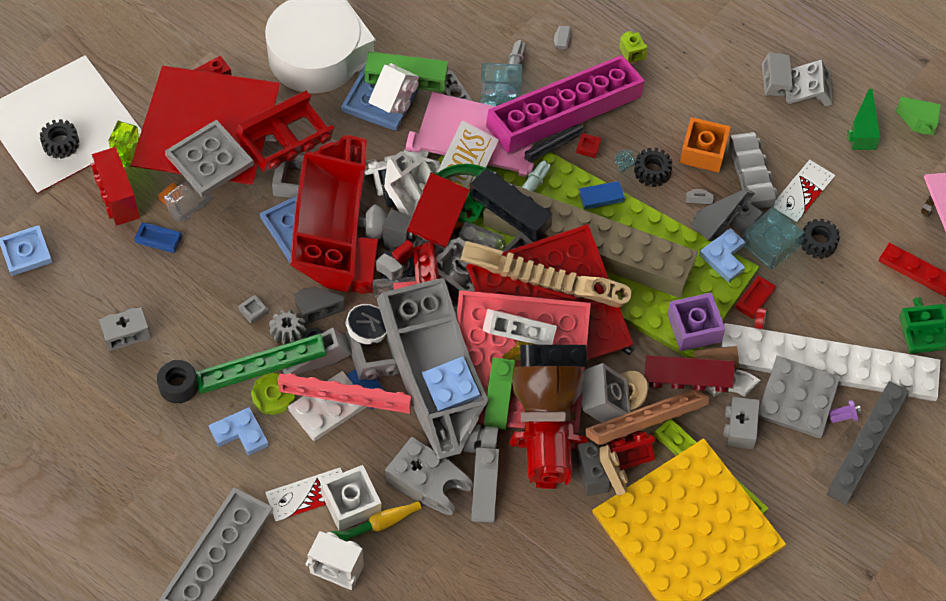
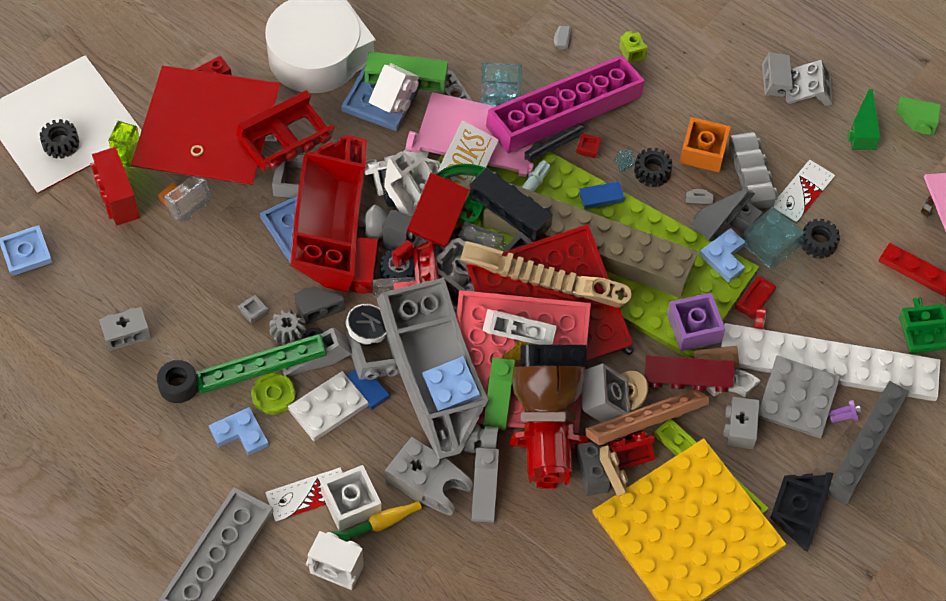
(158, 237): blue tile -> none
(209, 158): light grey plate -> none
(344, 393): coral plate -> none
(389, 267): light grey piece -> none
(516, 56): light grey axle -> none
(800, 505): none -> black wing

